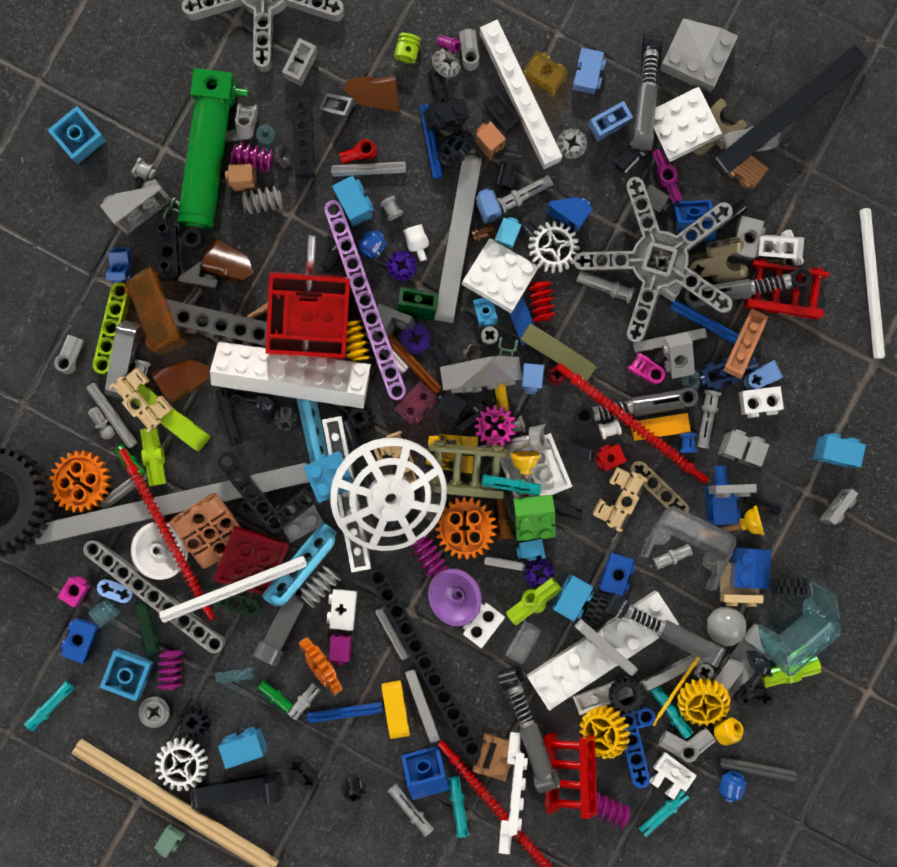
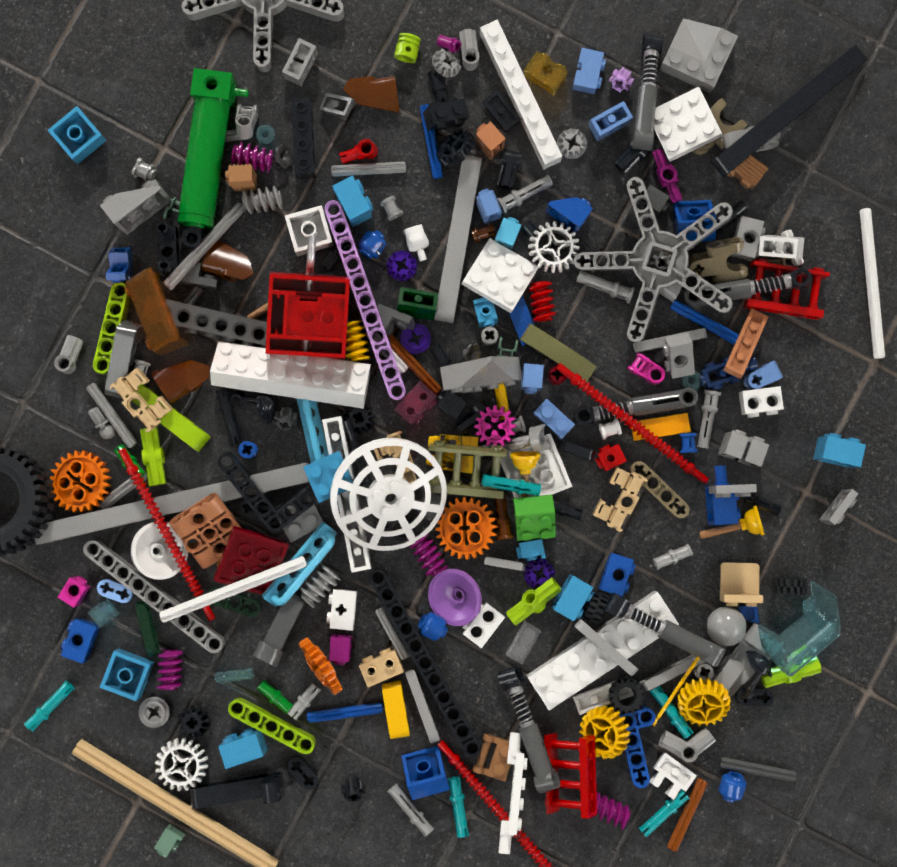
(198, 252): none -> light grey axle
(242, 448): none -> blue bush
(262, 725): none -> lime beam
(311, 223): none -> white brick
(382, 669): none -> tan brick
(432, 626): none -> blue head
(553, 418): none -> medium blue brick
(621, 79): none -> lavender gear
(687, 815): none -> dark orange axle
(713, 540): clear windscreen -> none
(728, 731): yellow head -> none
(749, 613): none -> blue tile
(750, 568): blue slope -> none

